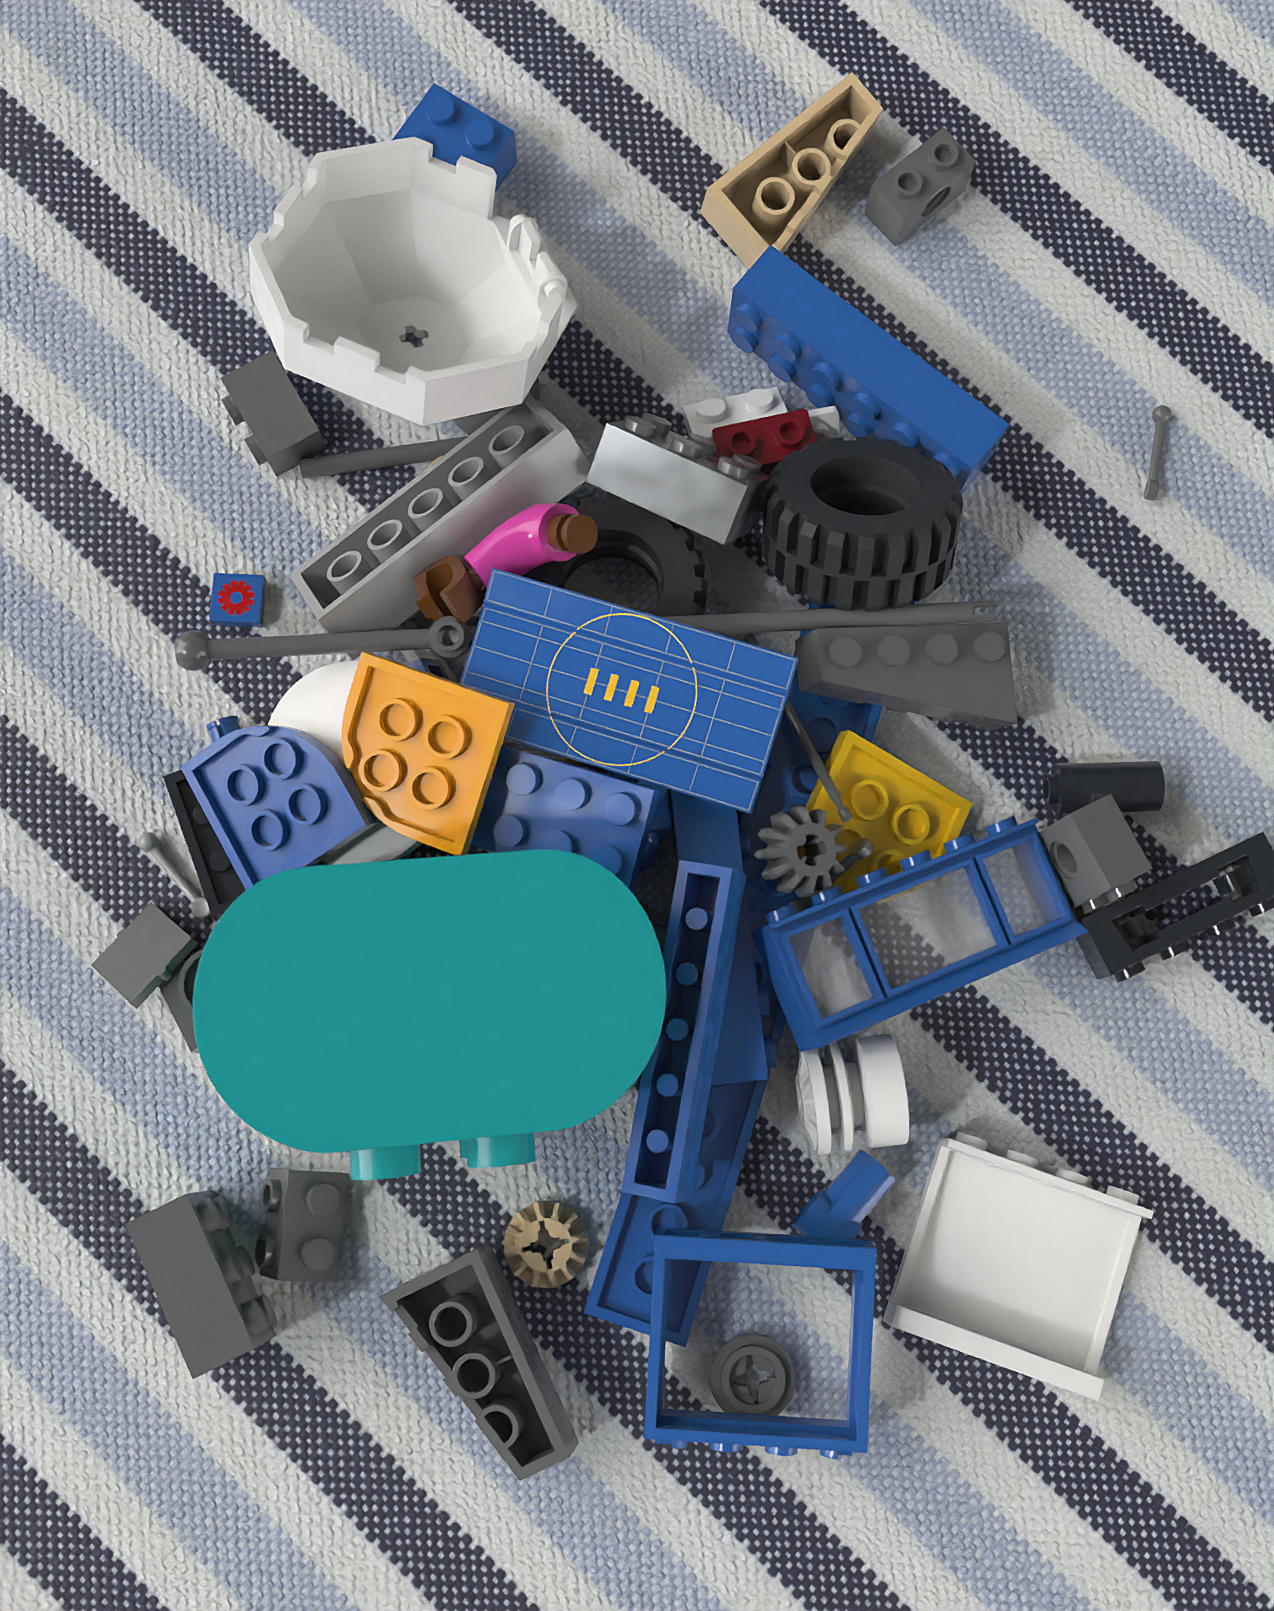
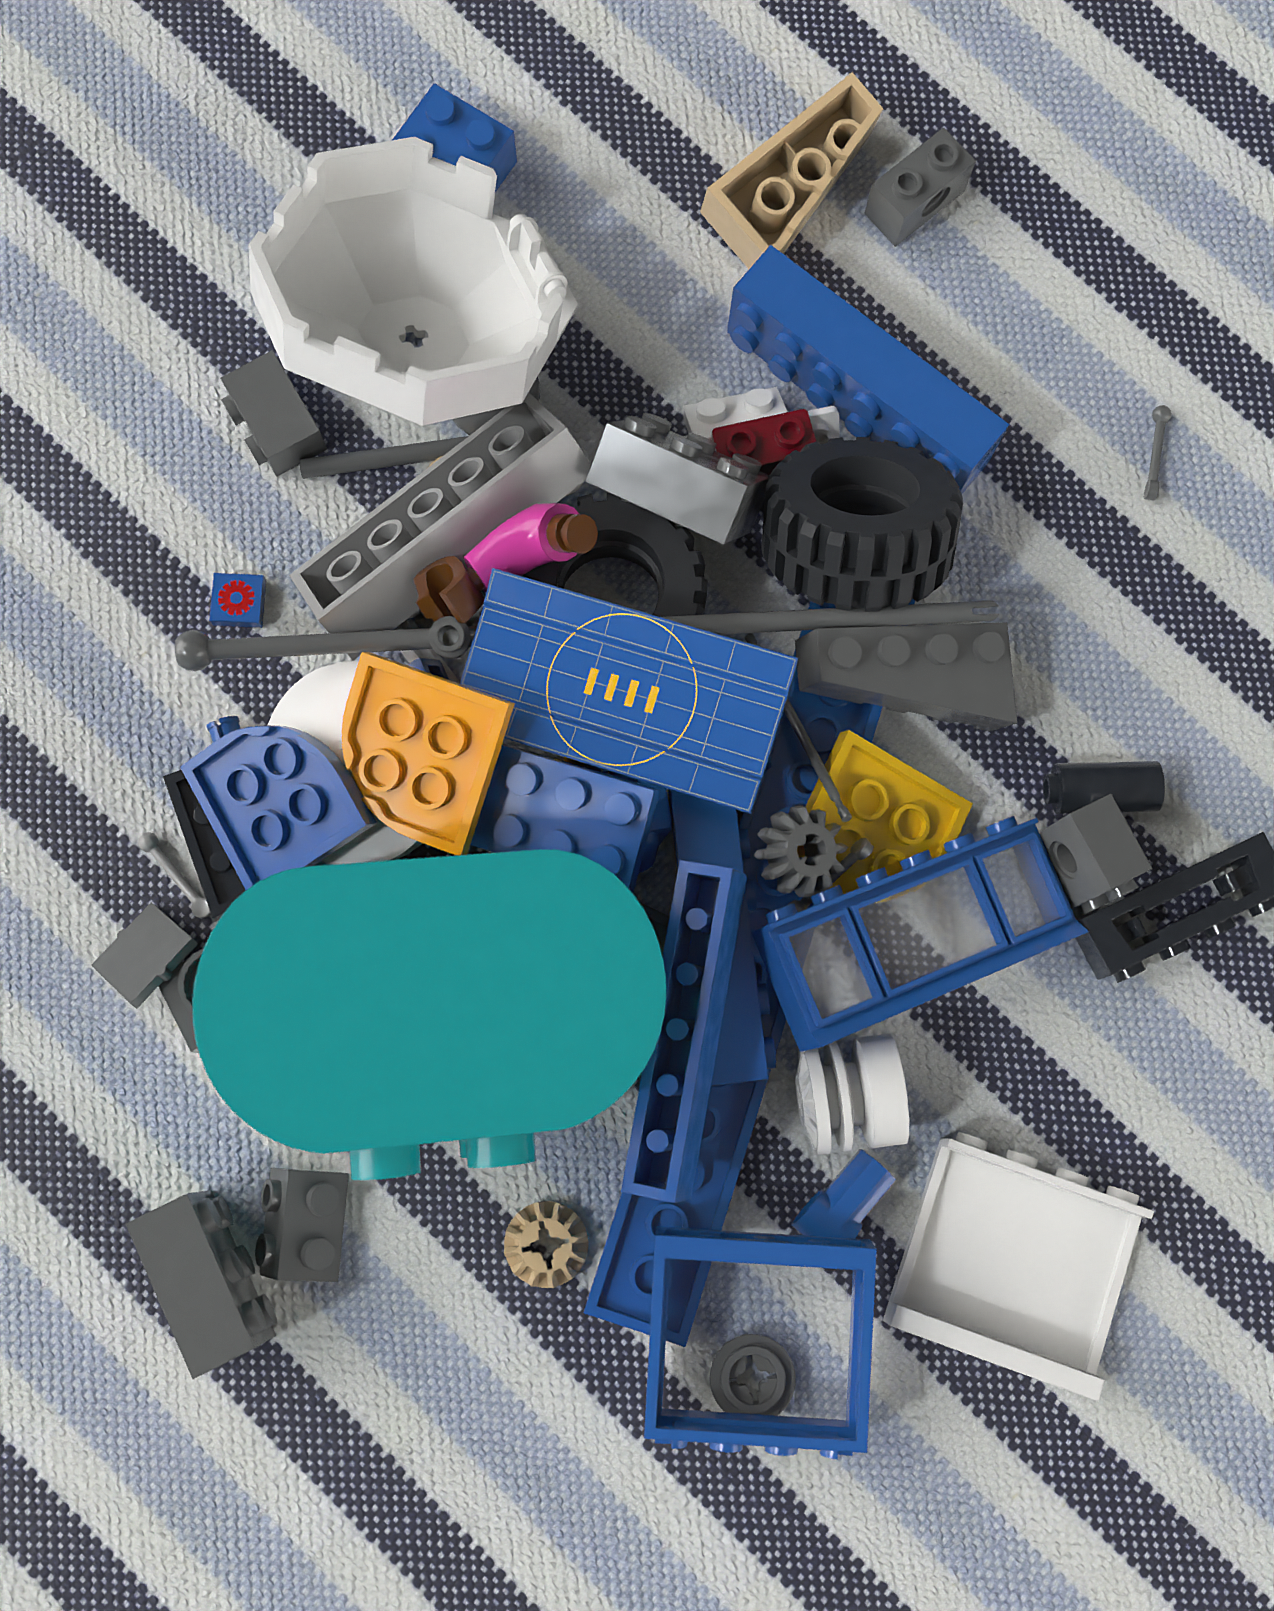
(488, 1358): dark grey wedge -> none

